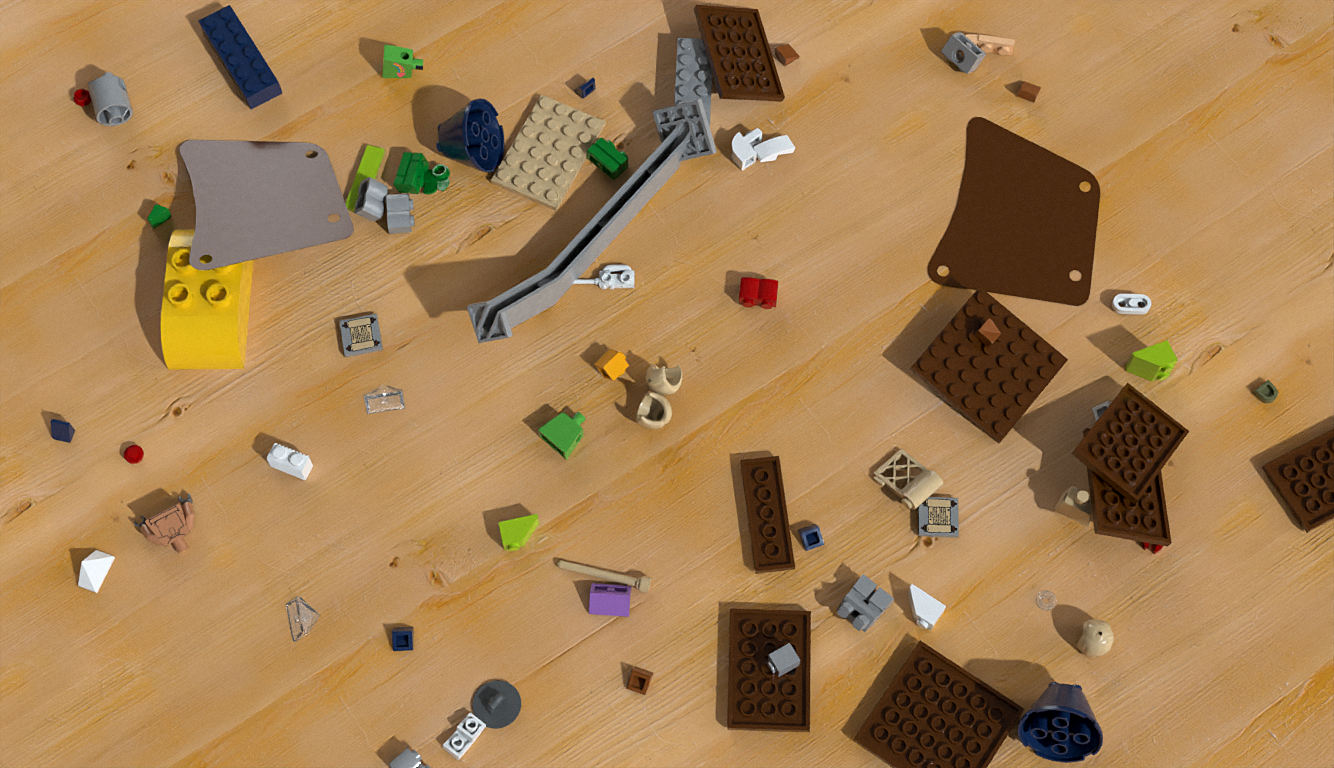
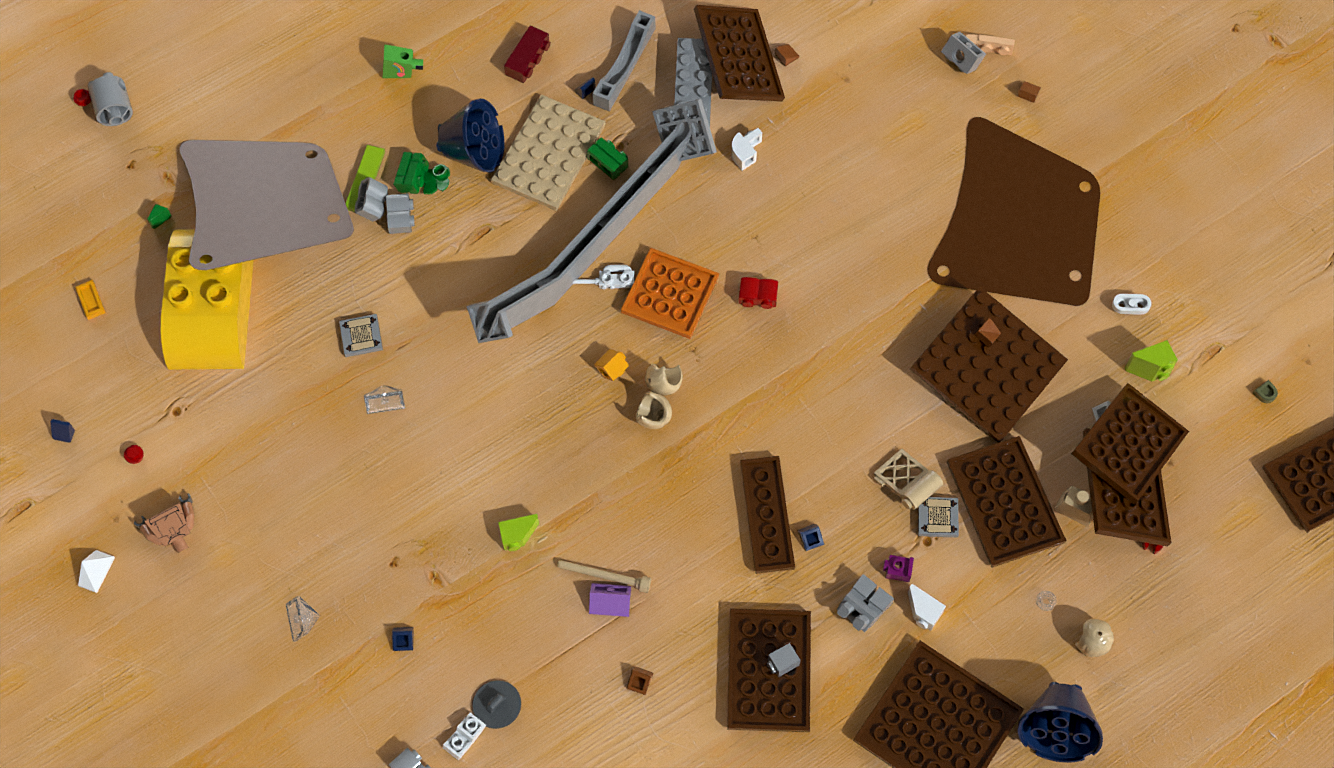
(90, 299): none -> light orange tile
(240, 57): dark blue brick -> none
(289, 461): white brick -> none
(527, 54): none -> dark red brick
(563, 433): bright green torso -> none
(636, 41): none -> light grey arch
(670, 293): none -> orange plate
(773, 147): white slope -> none
(900, 574): none -> magenta brick
(1006, 501): none -> reddish brown plate

